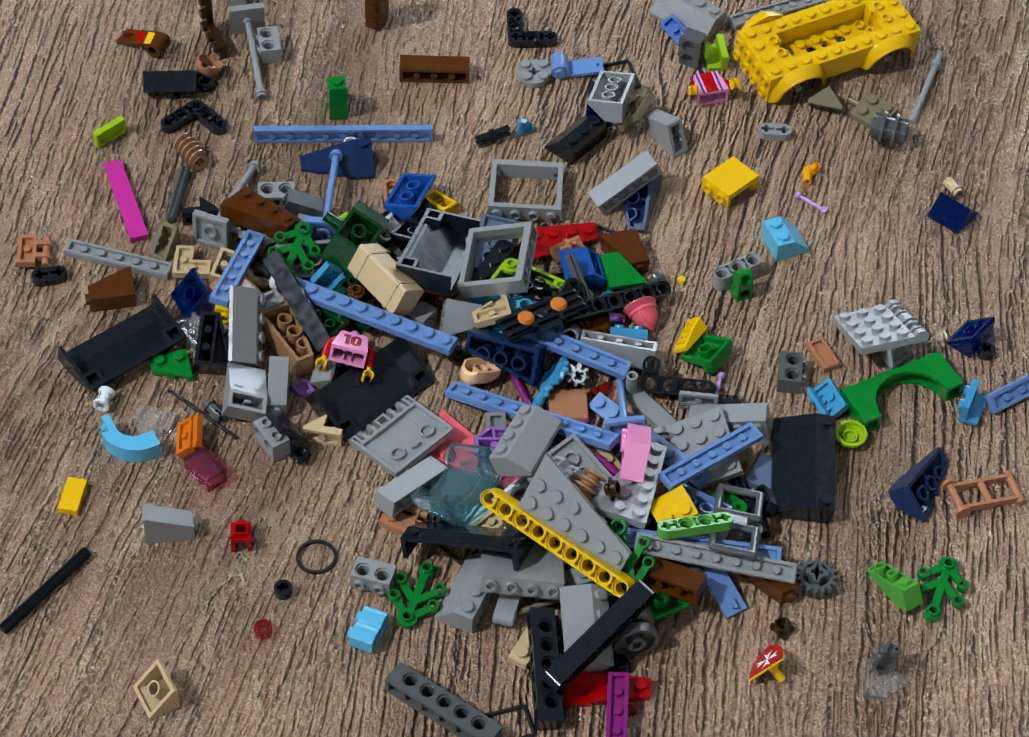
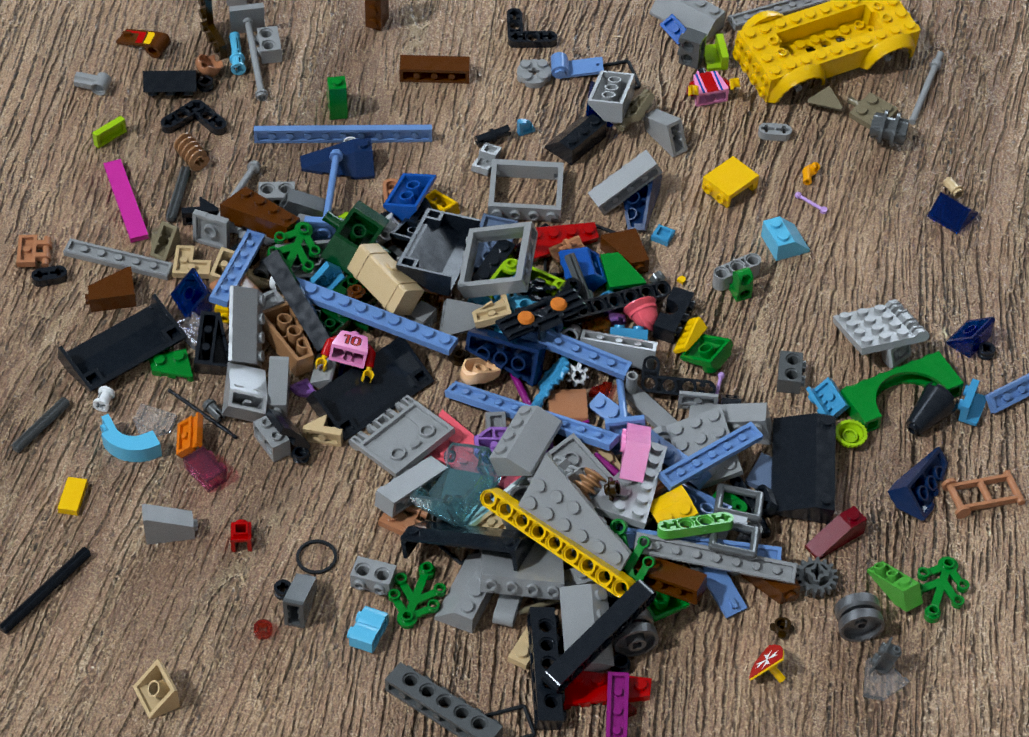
(44, 421): none -> dark grey axle
(97, 83): none -> light grey piece
(236, 58): none -> medium azure pin
(299, 600): none -> dark grey slope
(484, 161): none -> light grey slope
(662, 235): none -> dark azure tile
(670, 326): none -> black arch
(823, 355): nougat tile -> none
(837, 533): none -> dark red slope
(859, 617): none -> flat silver wheel
(931, 408): none -> black cone

